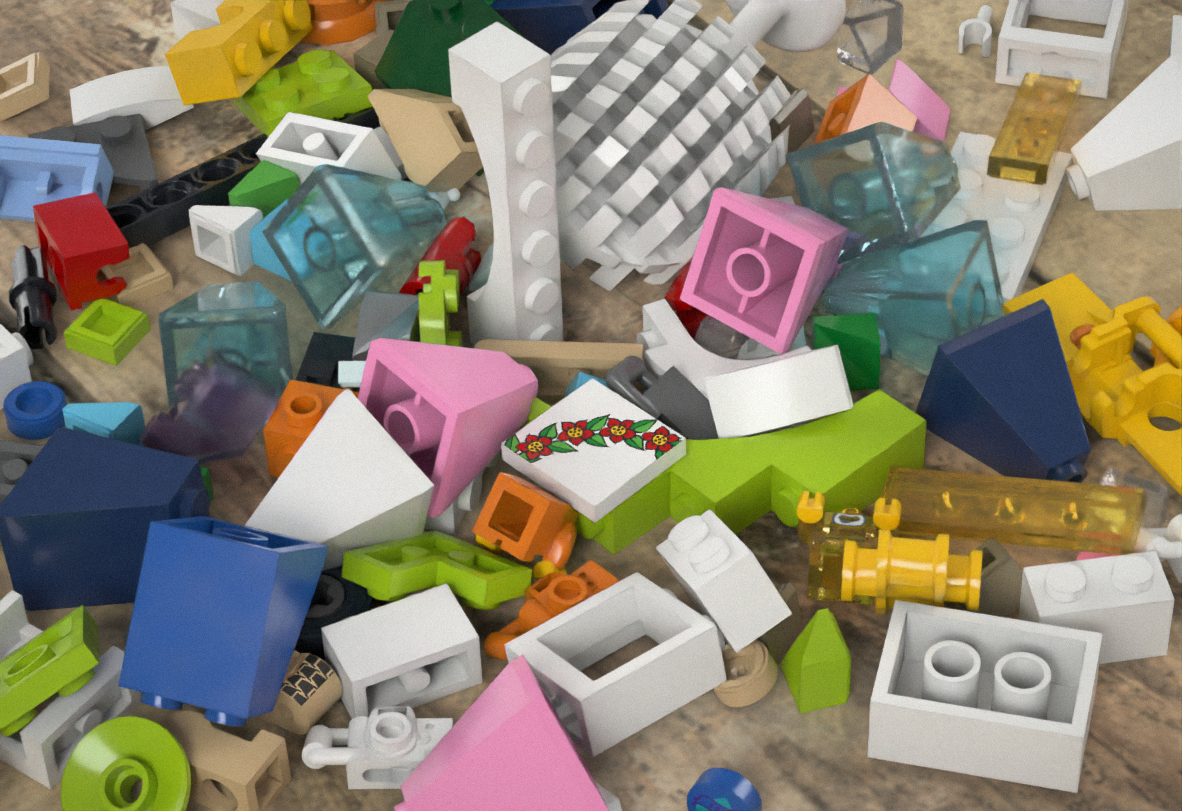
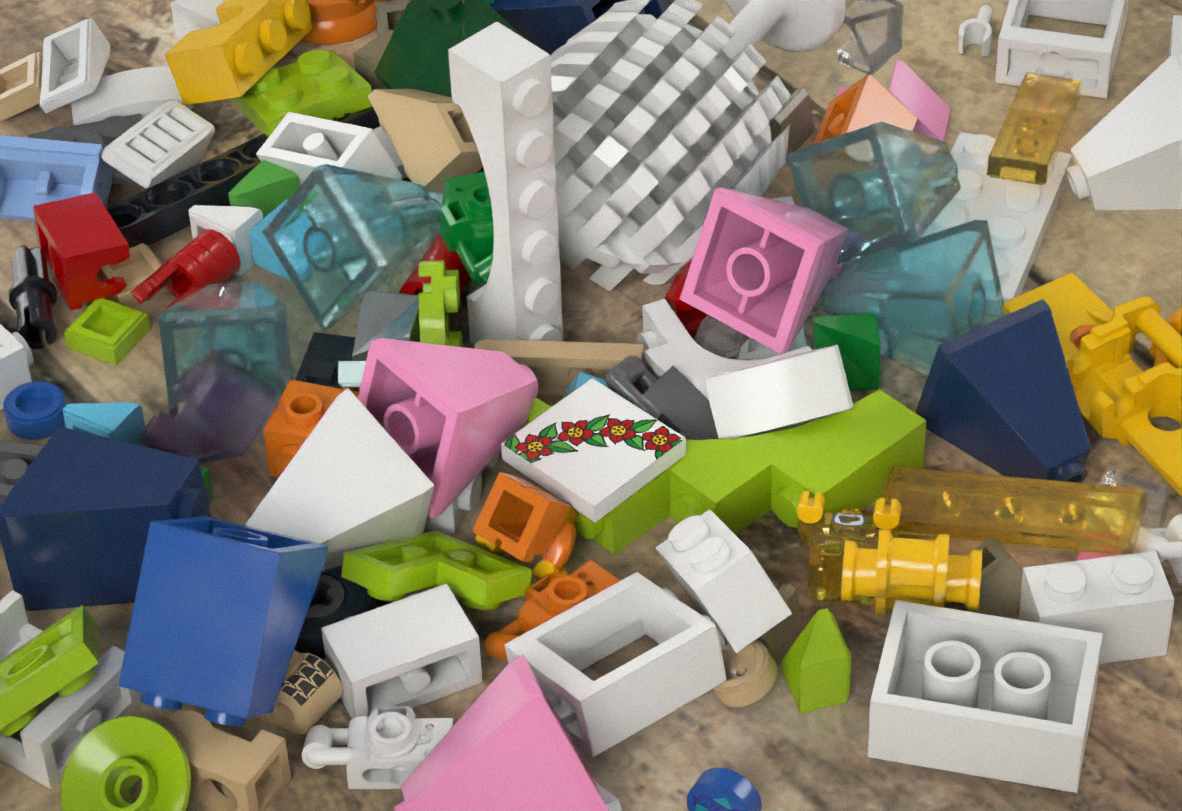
(72, 64): none -> white slope
(160, 145): none -> white slope
(202, 262): none -> red hinge
(468, 223): none -> green piece

